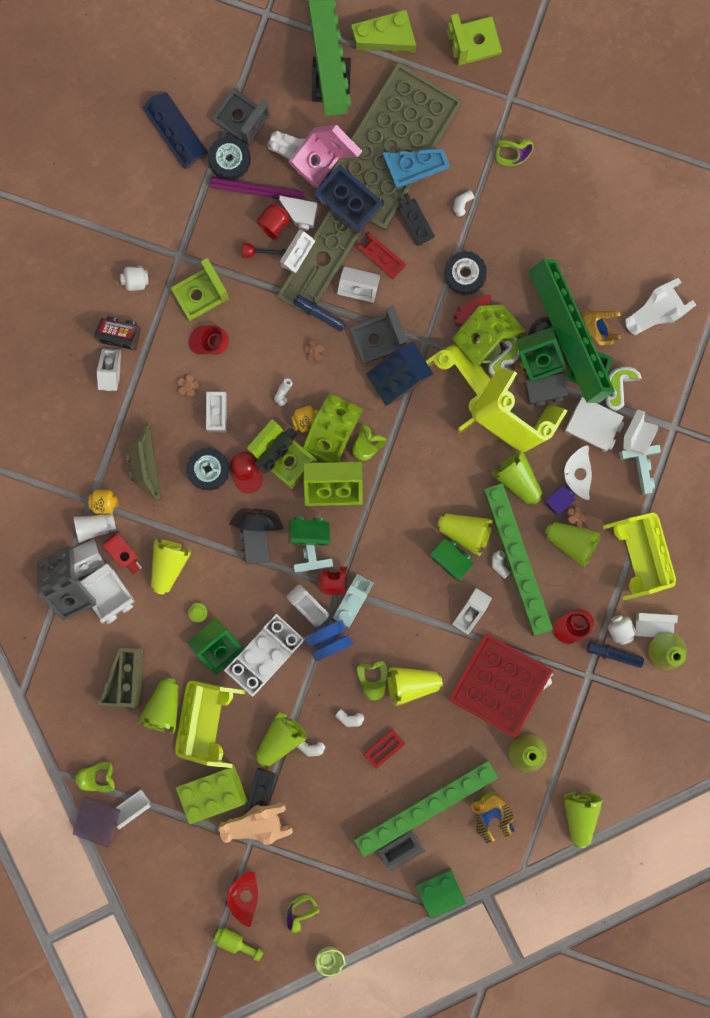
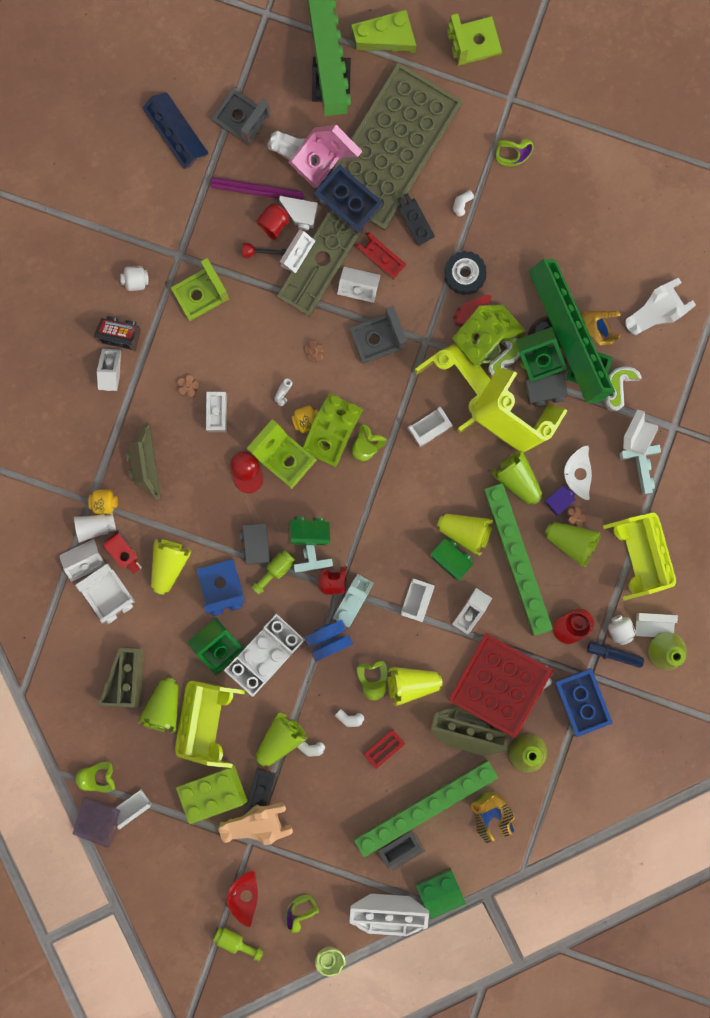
(58, 581): dark grey bracket -> none
(197, 465): black wheel -> none
(197, 612): lime plate -> none
(208, 340): red cap -> none
(216, 598): none -> blue bracket
(224, 148): black wheel -> none
(264, 521): black piece -> none
(276, 450): black hinge -> none
(276, 569): none -> lime piece
(307, 605): white animal -> none
(318, 312): dark blue axle -> none
(333, 483): lime brick -> none
(389, 915): none -> white wedge
(399, 373): dark blue brick -> none
(414, 166): dark azure wing -> none
(417, 600): none -> white panel
(430, 427): none -> white panel
(468, 732): none -> olive wedge
(498, 563): white arm -> none
(582, 816): lime cone -> none
(583, 702): none -> blue brick
(594, 424): white panel -> none

